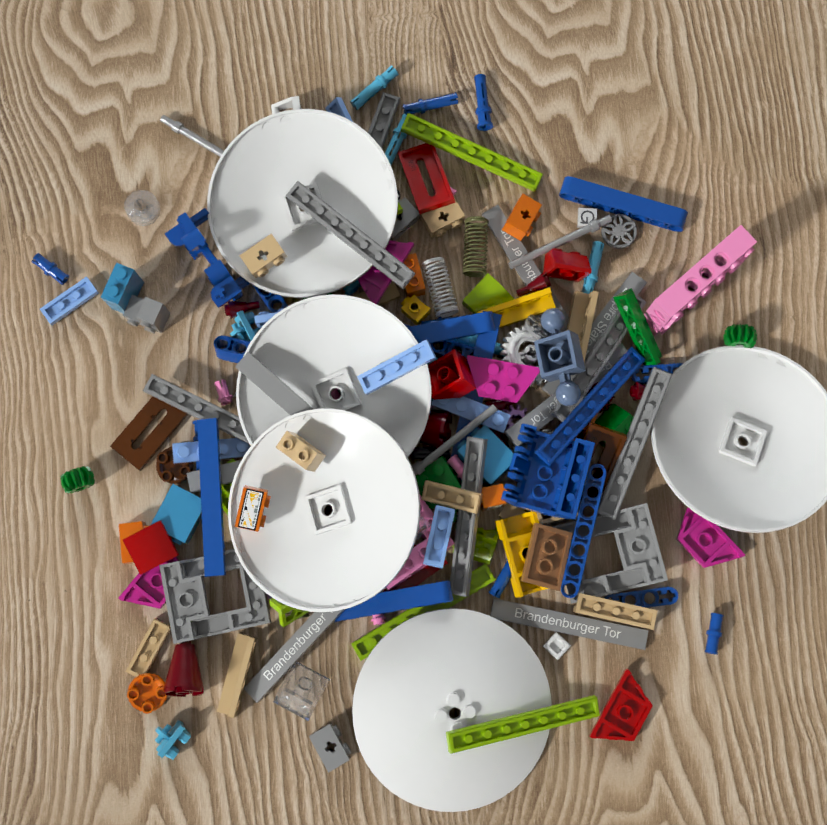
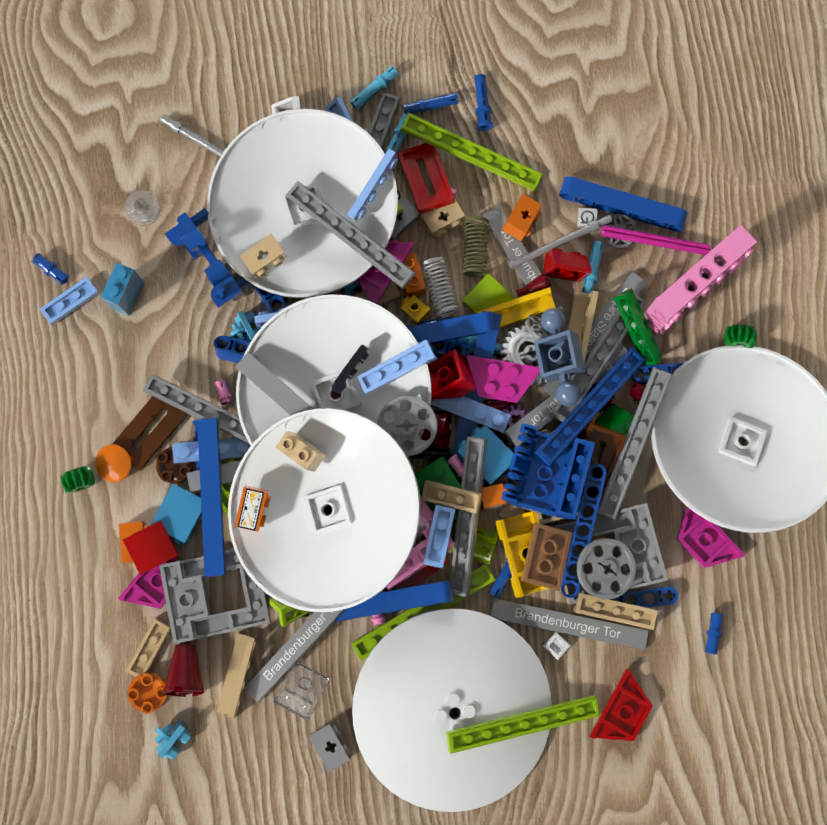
(113, 463): none -> orange dish
(146, 313): light grey brick -> none
(235, 306): dark red cone -> none
(349, 370): none -> black hinge
(377, 179): none -> light blue plate
(413, 418): none -> light grey wedge
(418, 467): light grey bar -> none
(598, 572): none -> light grey wedge
(655, 240): none -> dark pink axle

